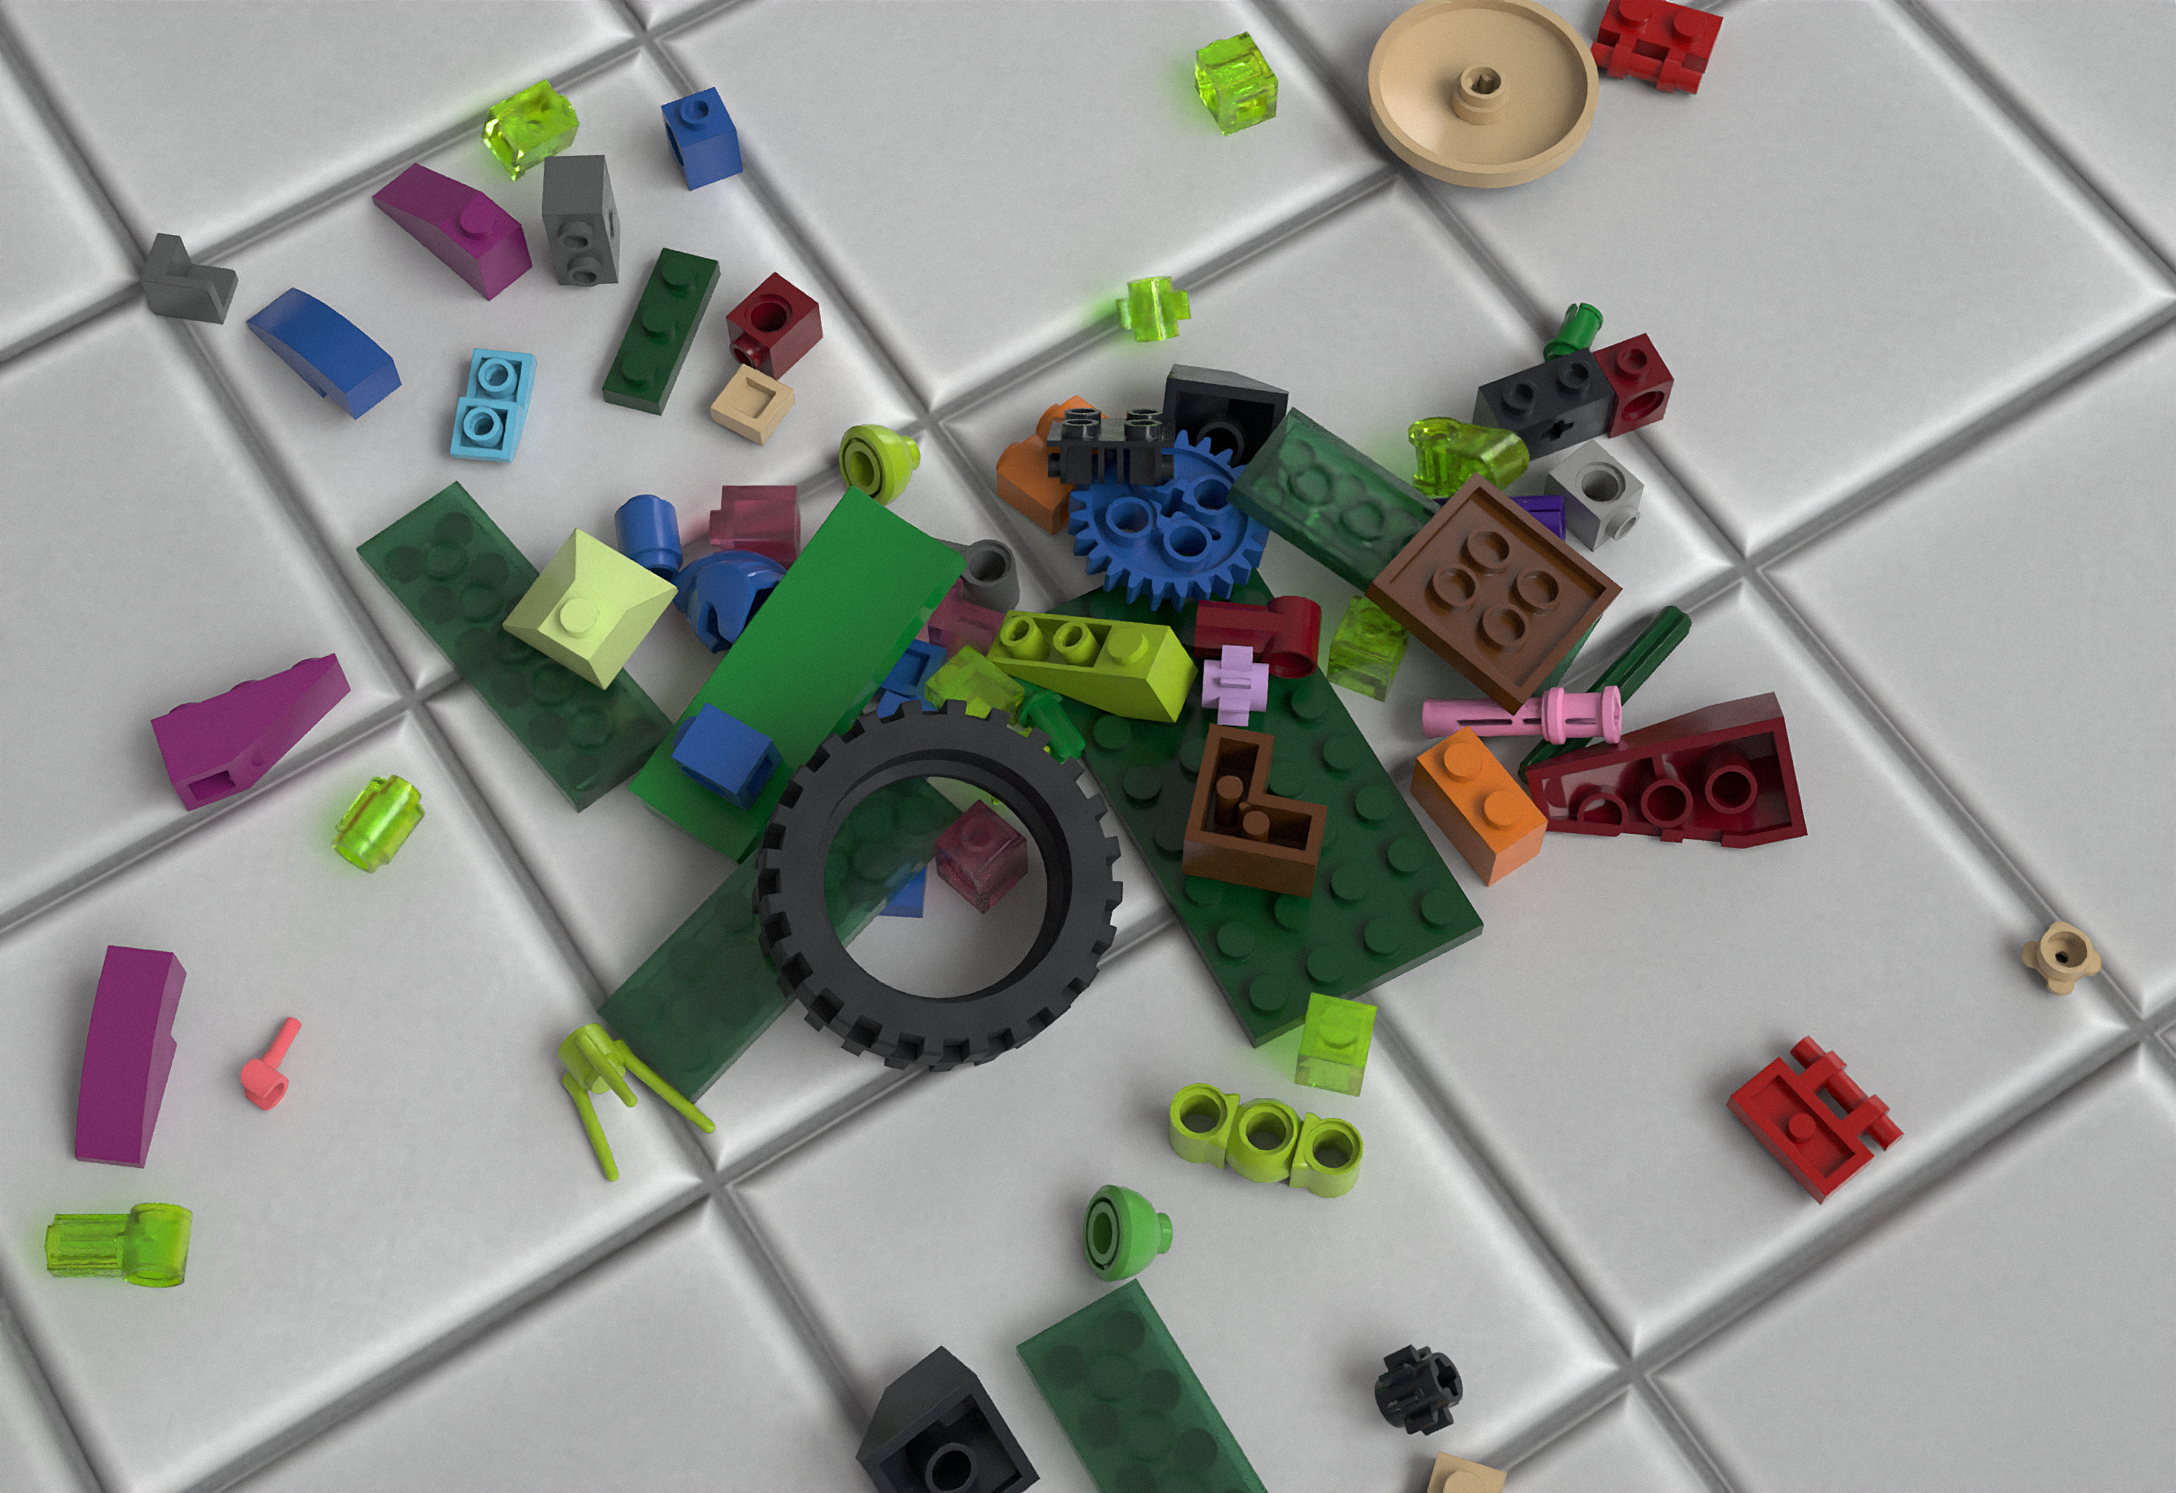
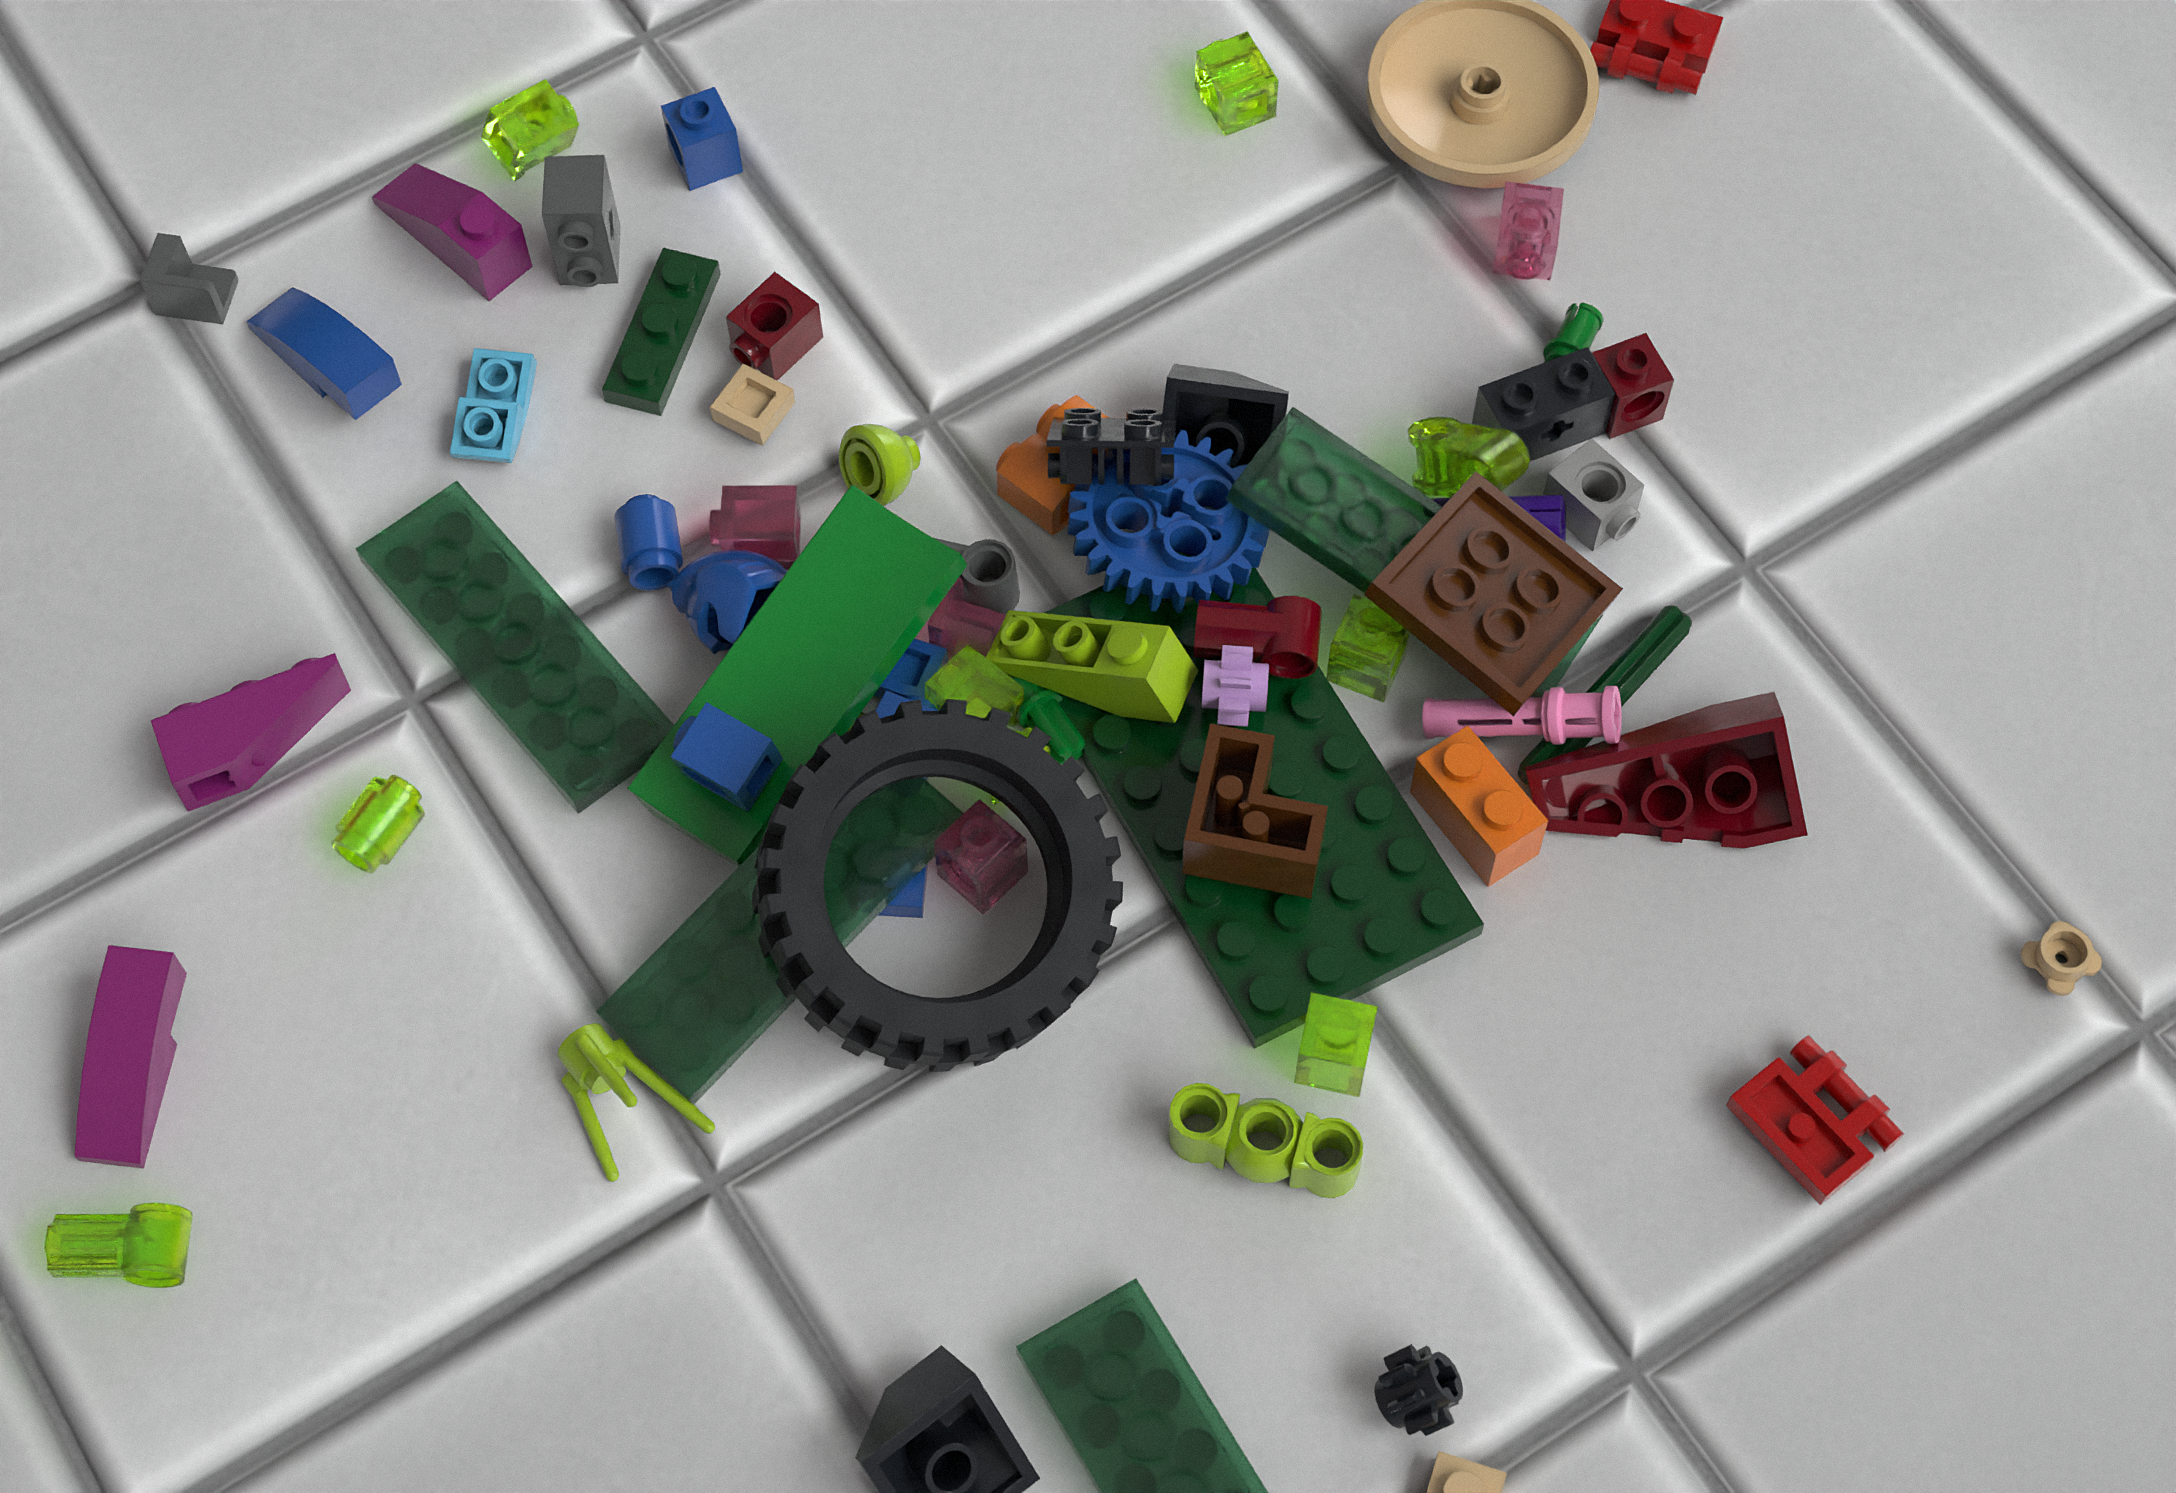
(260, 1077): coral hand -> none
(590, 608): yellowish green slope -> none
(1123, 1233): bright green brick -> none
(1153, 308): clear neon green gear -> none
(1528, 231): none -> clear pink brick

